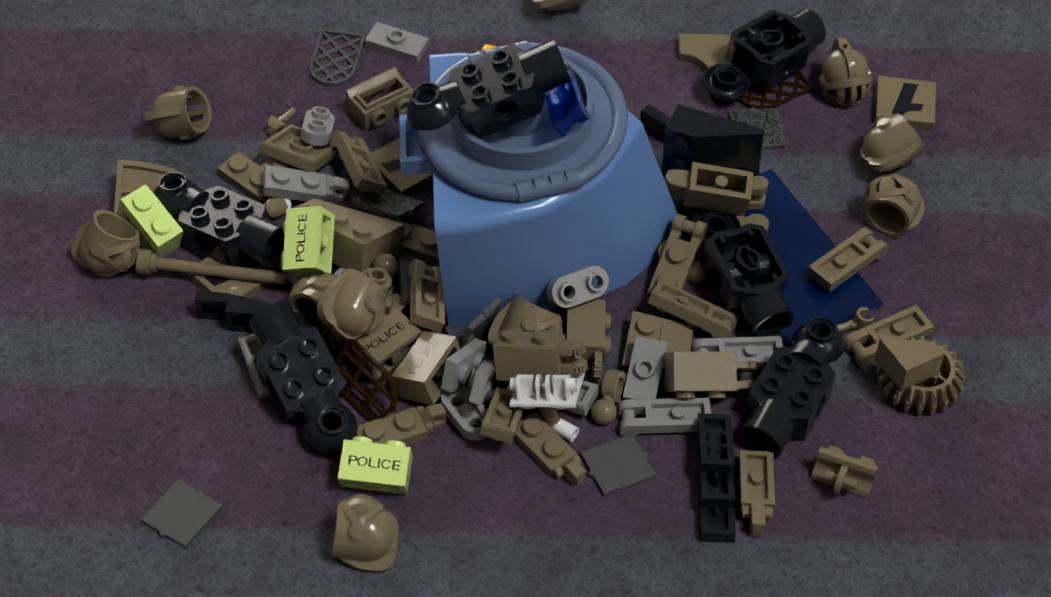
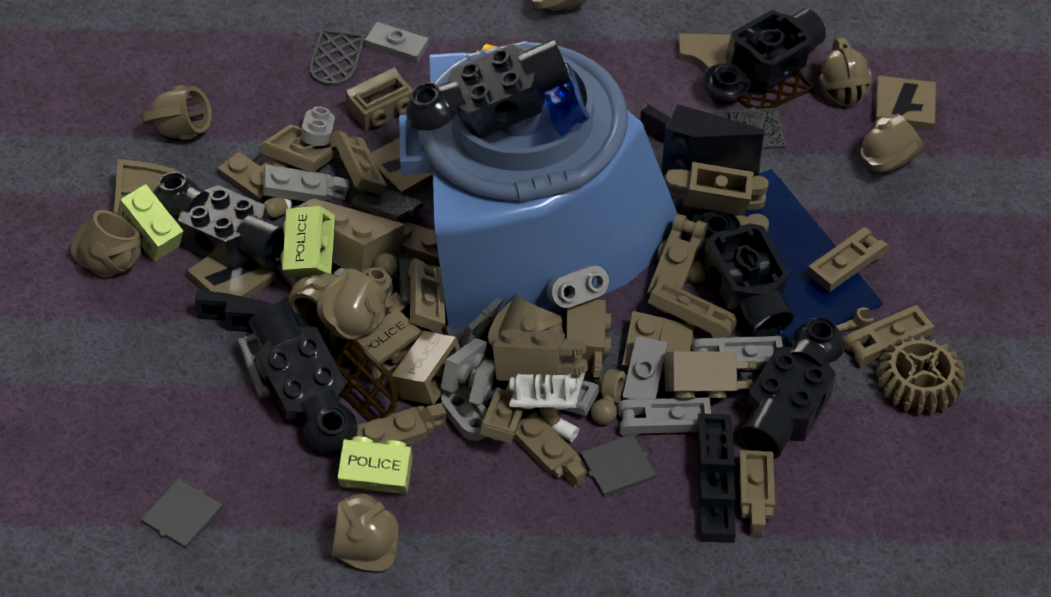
(150, 262): dark tan piece -> none
(277, 124): dark tan hand -> none
(844, 471): dark tan hips -> none
(893, 205): dark tan helmet -> none
(908, 360): dark tan slope -> none

